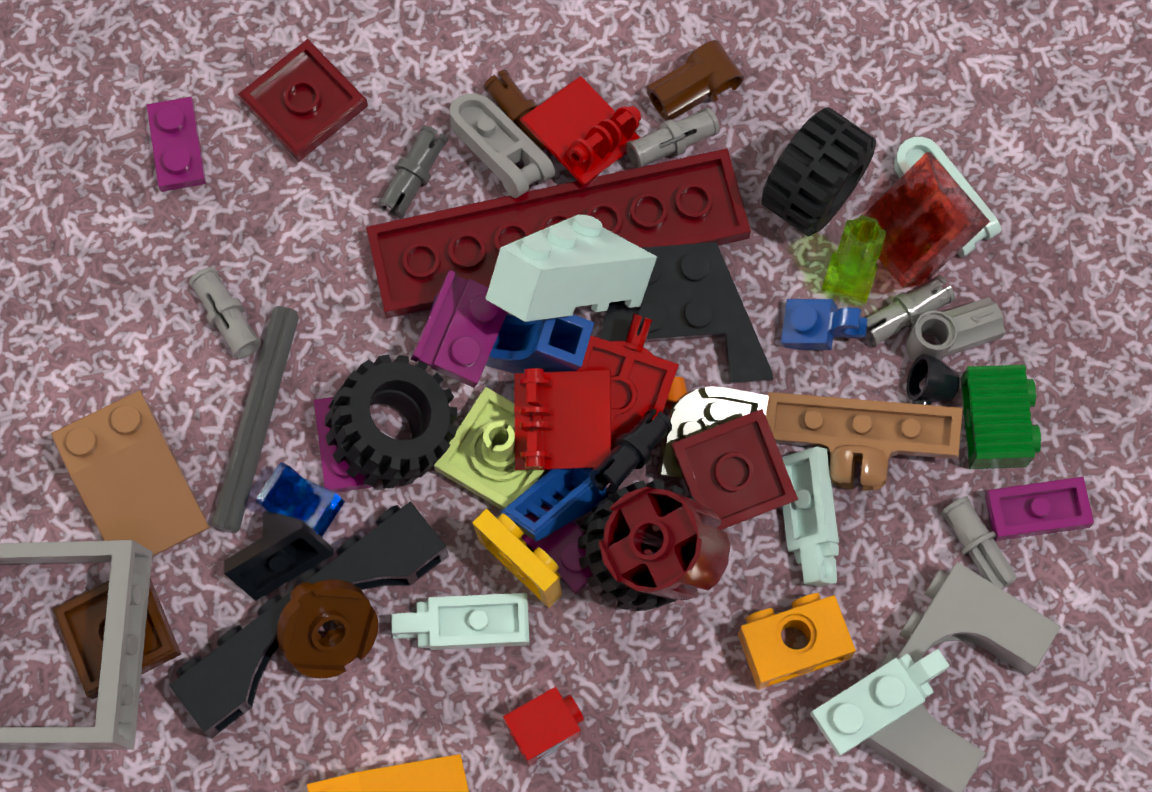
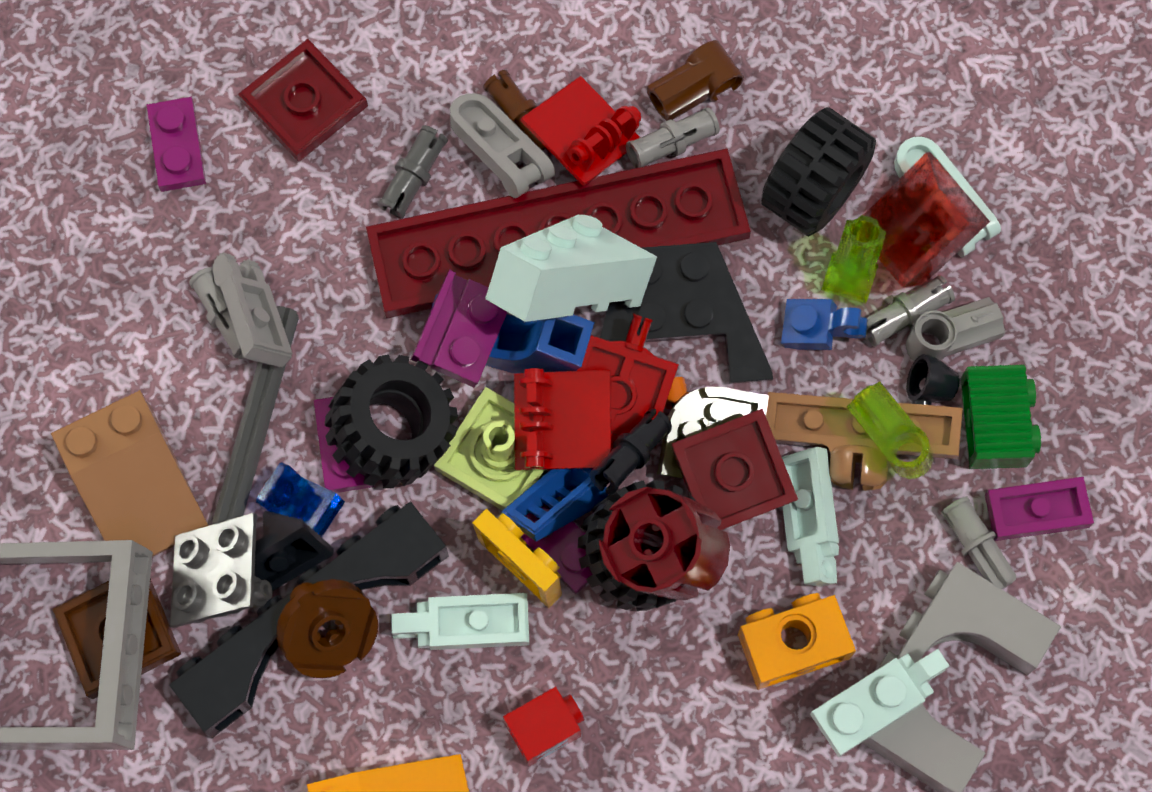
(216, 572): none -> flat silver hinge
(252, 310): none -> light grey hinge
(890, 429): none -> clear neon green piece

